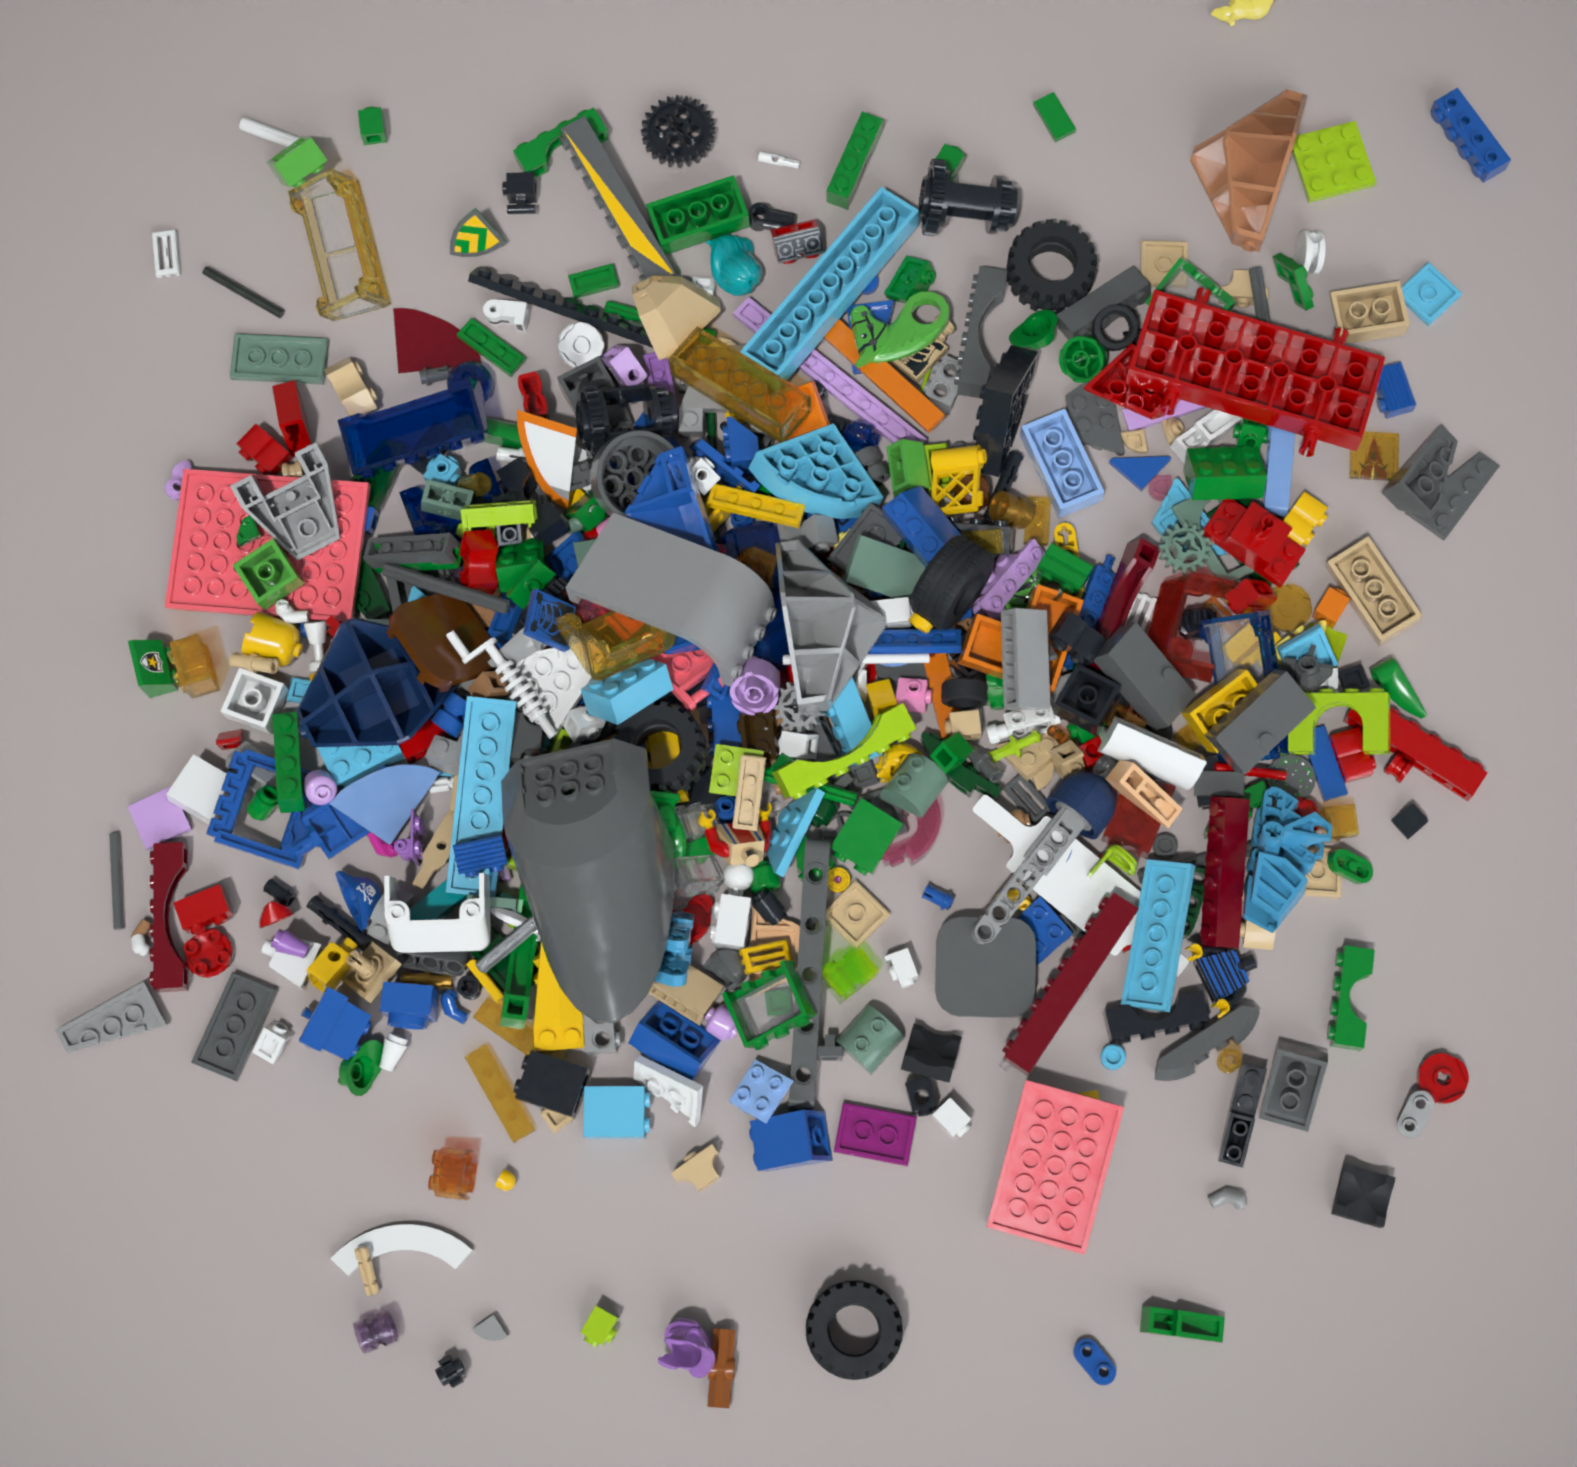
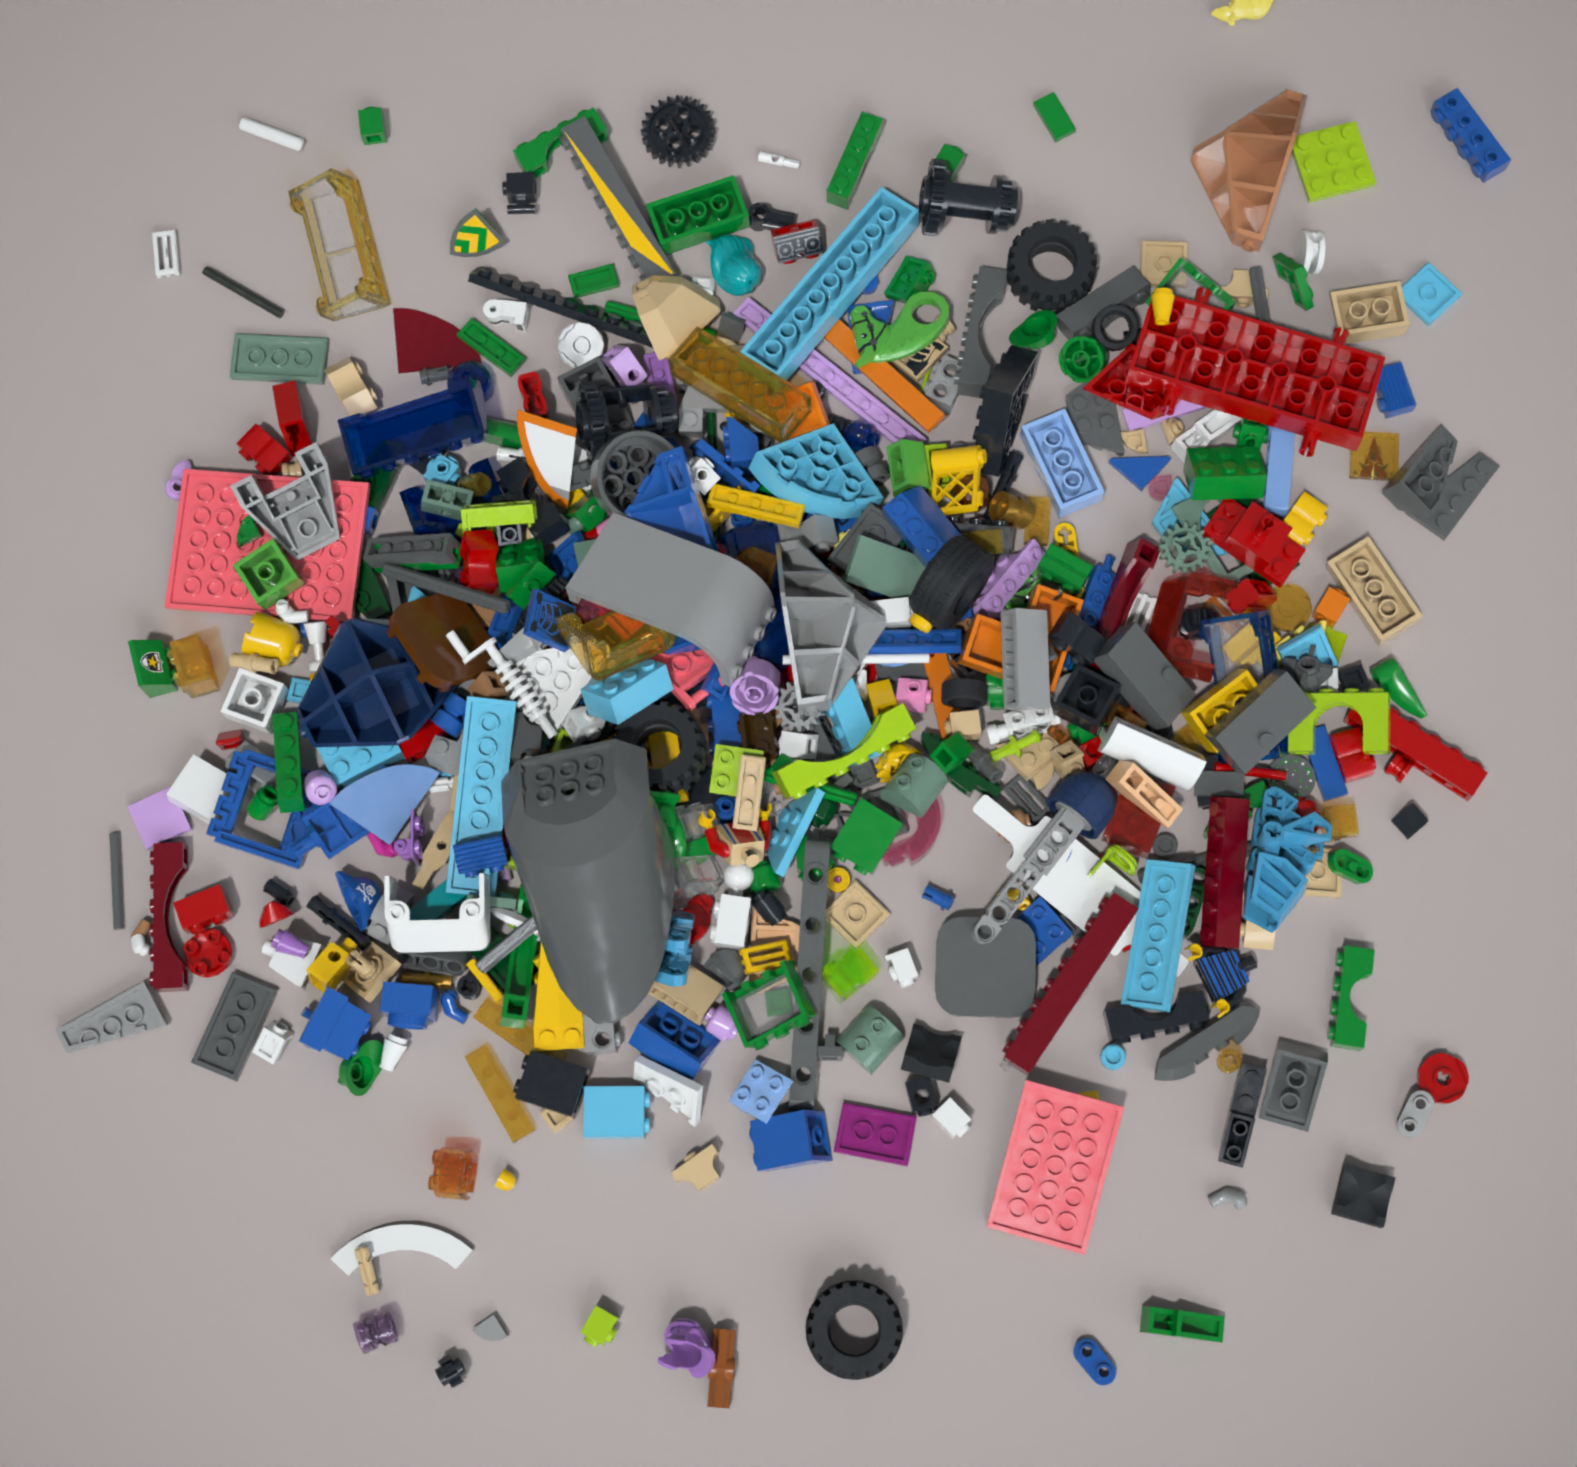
(297, 162): bright green brick -> none
(731, 327): none -> dark grey tile
(1162, 305): none -> yellow cone

